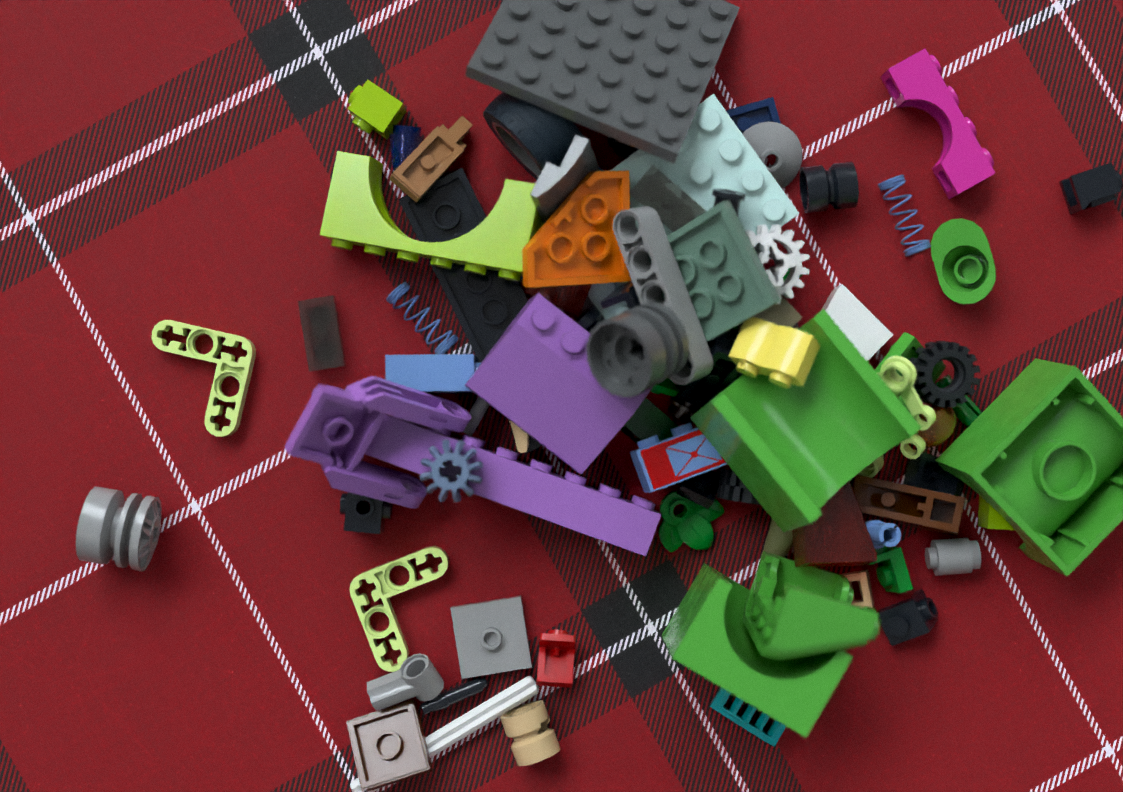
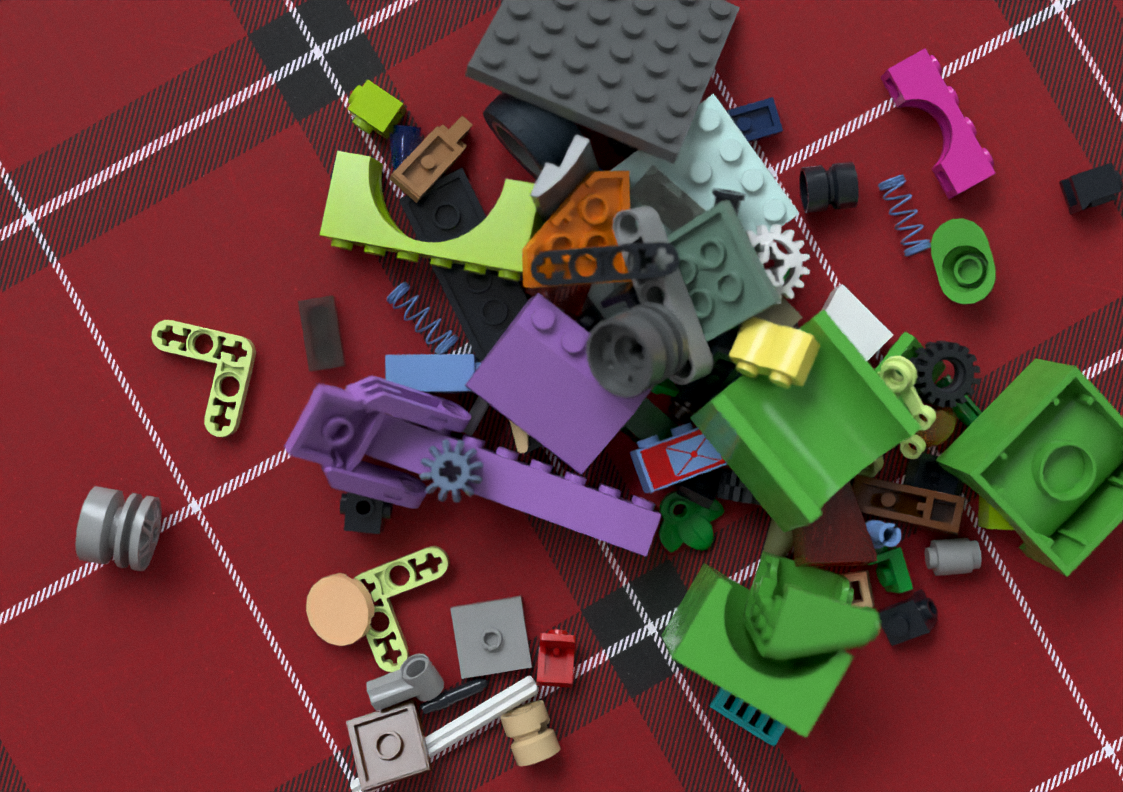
(340, 609): none -> light nougat tile
(605, 263): none -> black beam
(781, 141): light grey dish -> none

